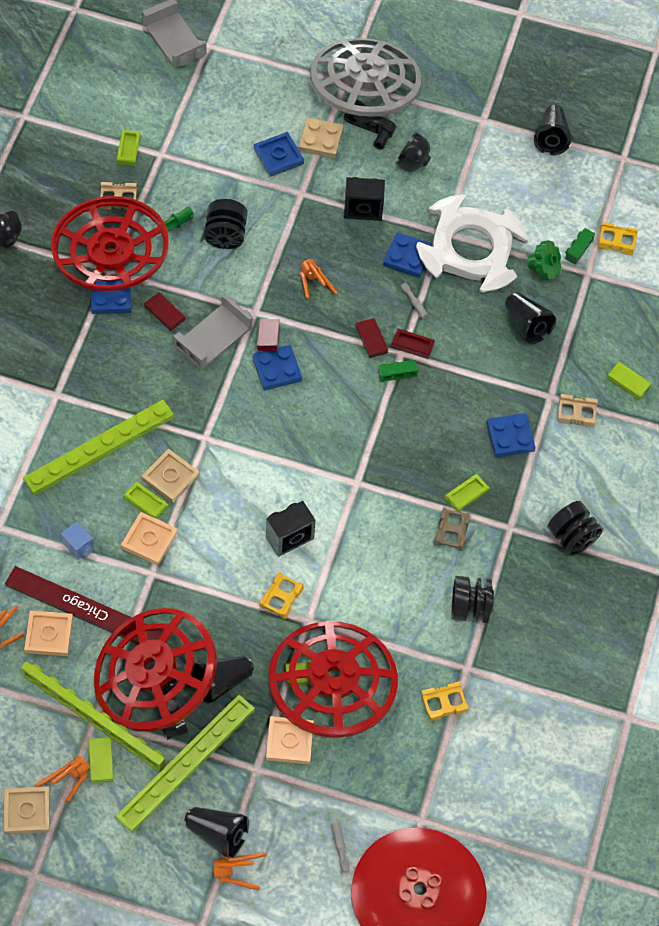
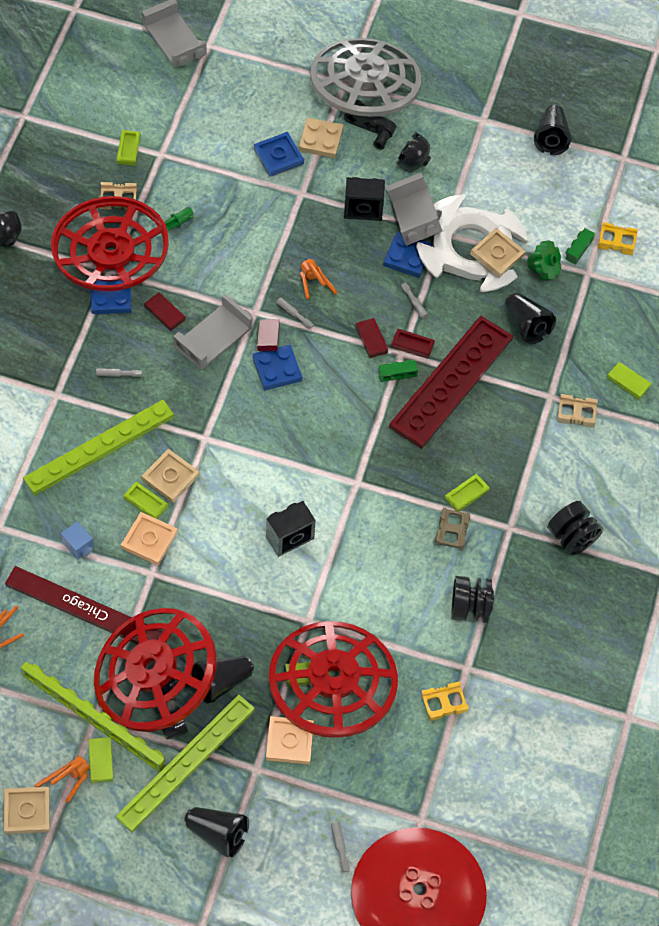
(48, 633): light nougat plate -> none
(117, 373): none -> light grey piece
(224, 867): orange plant -> none
(225, 224): black wheel -> none
(288, 598): yellow piece -> none
(293, 312): none -> light grey piece
(414, 208): none -> light grey panel
(450, 382): none -> dark red plate
(497, 252): none -> tan plate
(510, 435): blue plate -> none

